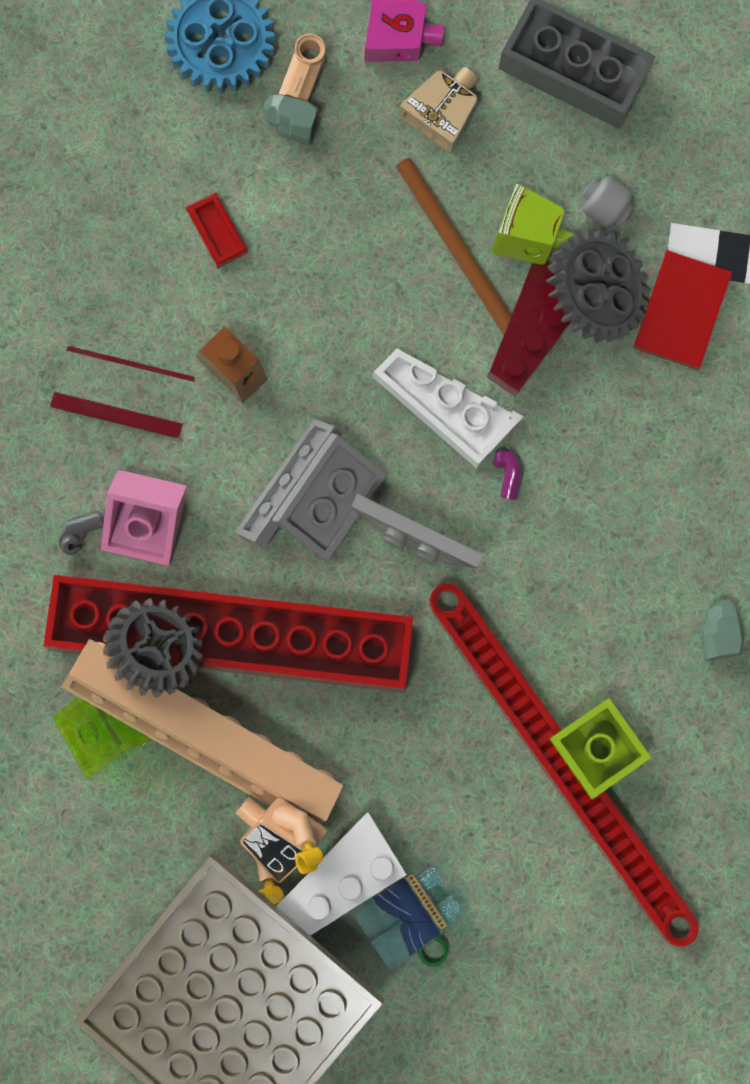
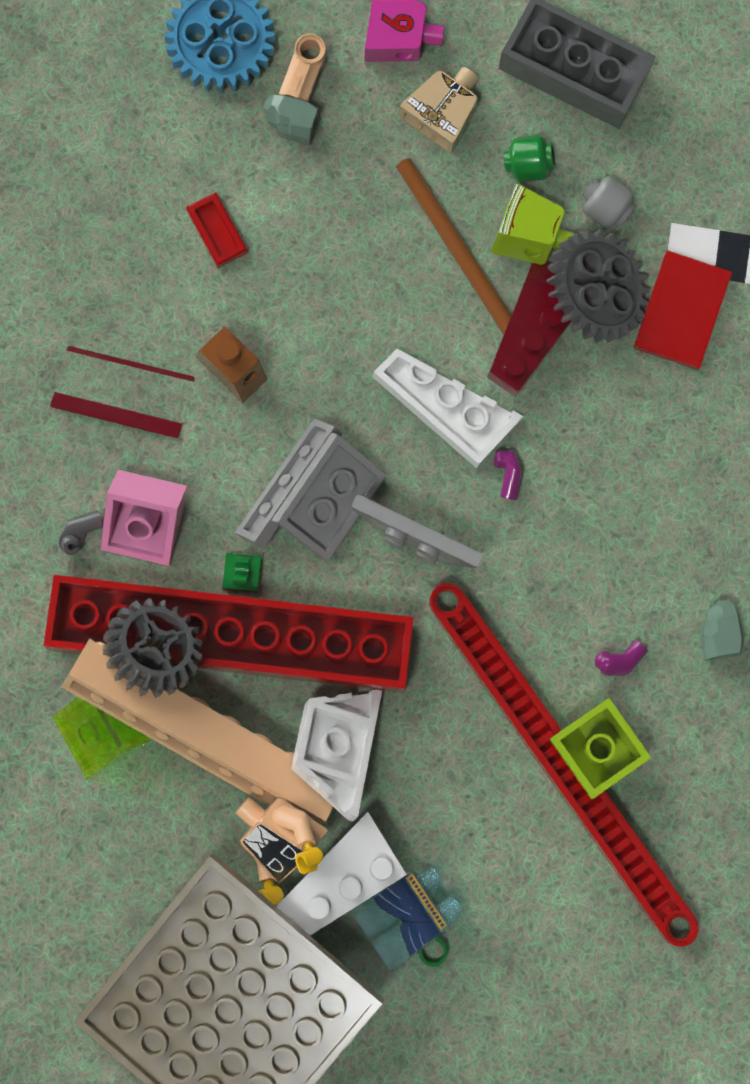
(241, 572): none -> green tile
(336, 747): none -> white wing
(530, 158): none -> green head
(620, 663): none -> magenta arm

